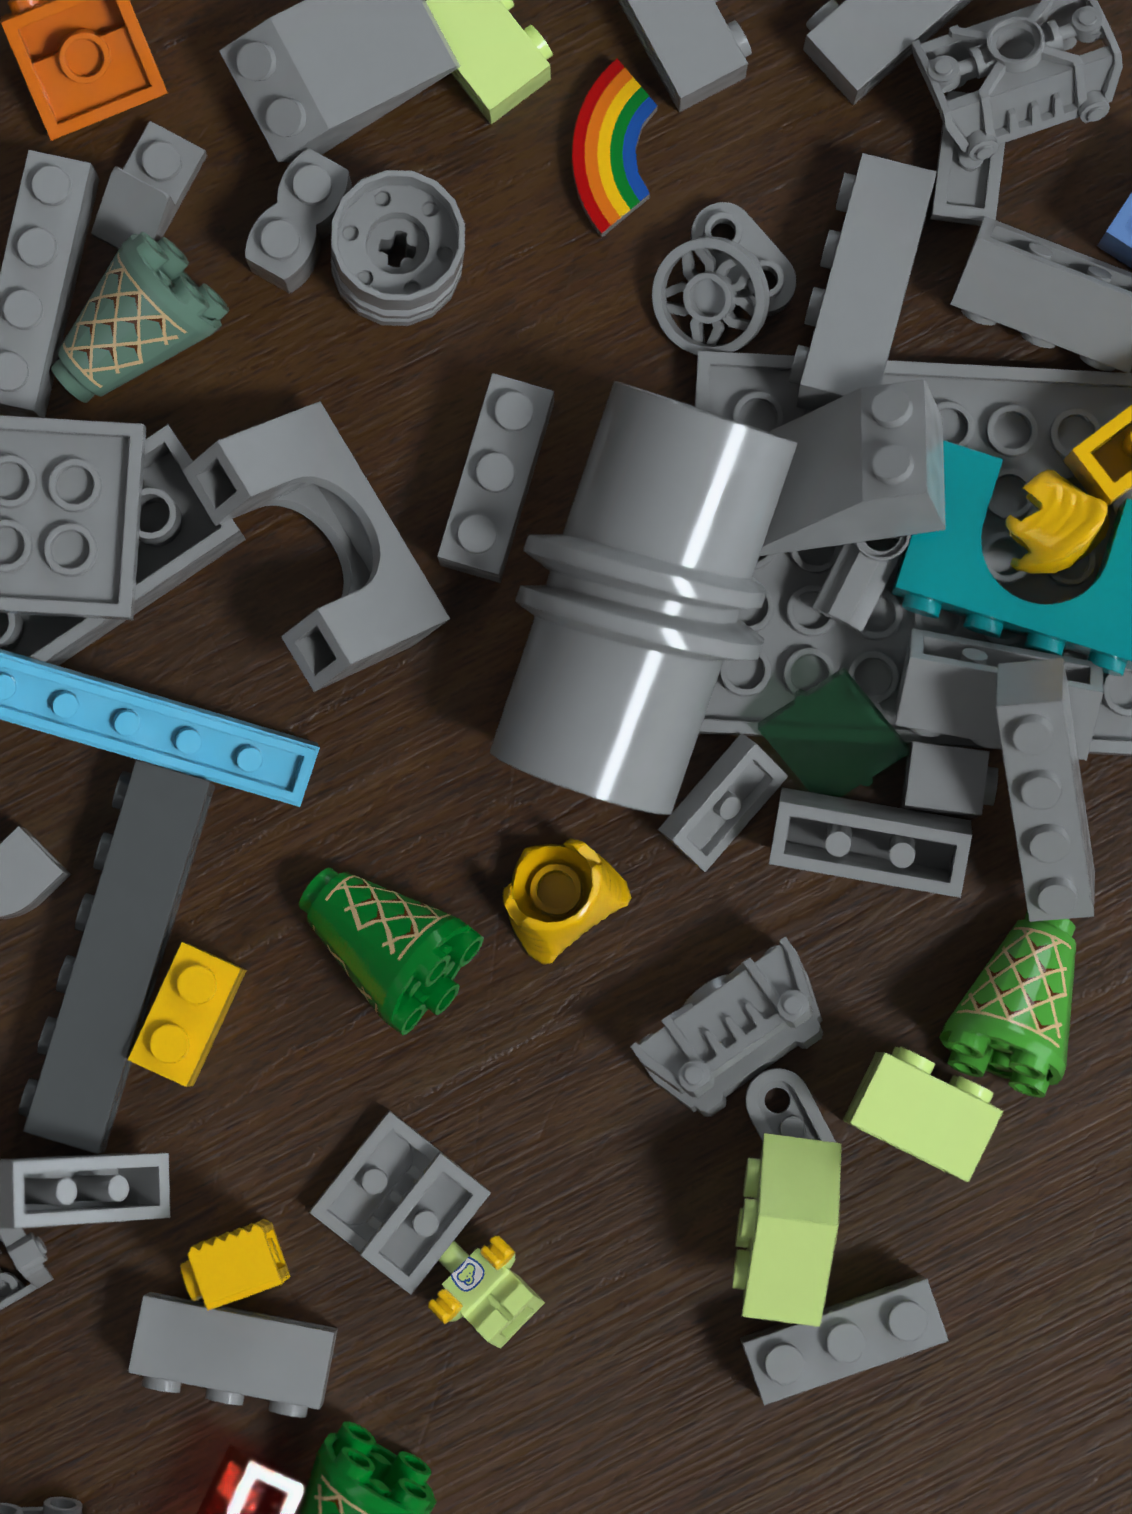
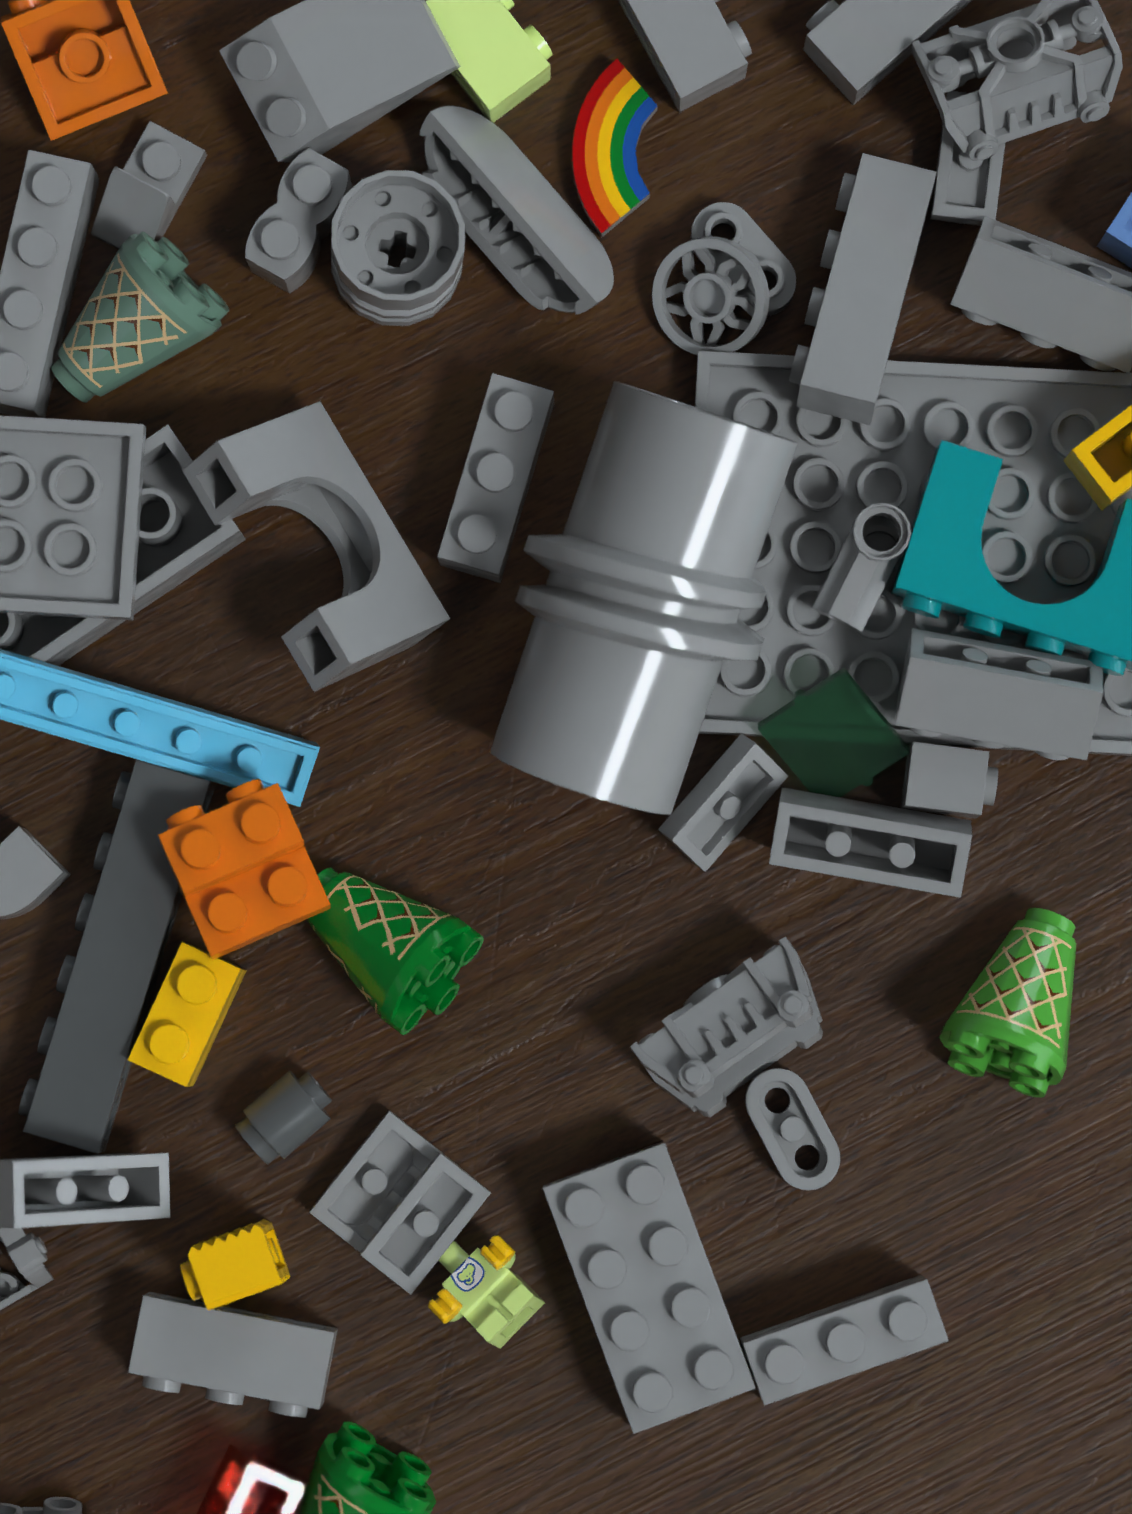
(242, 868): none -> orange plate
(284, 1116): none -> dark grey brick
(515, 213): none -> light grey brick
(560, 896): yellow hair -> none
(648, 1287): none -> light grey brick
(788, 1229): yellowish green brick -> none
(862, 470): light grey slope -> none
(923, 1114): yellowish green brick -> none
(1045, 789): light grey brick -> none
(1062, 530): yellow hair -> none

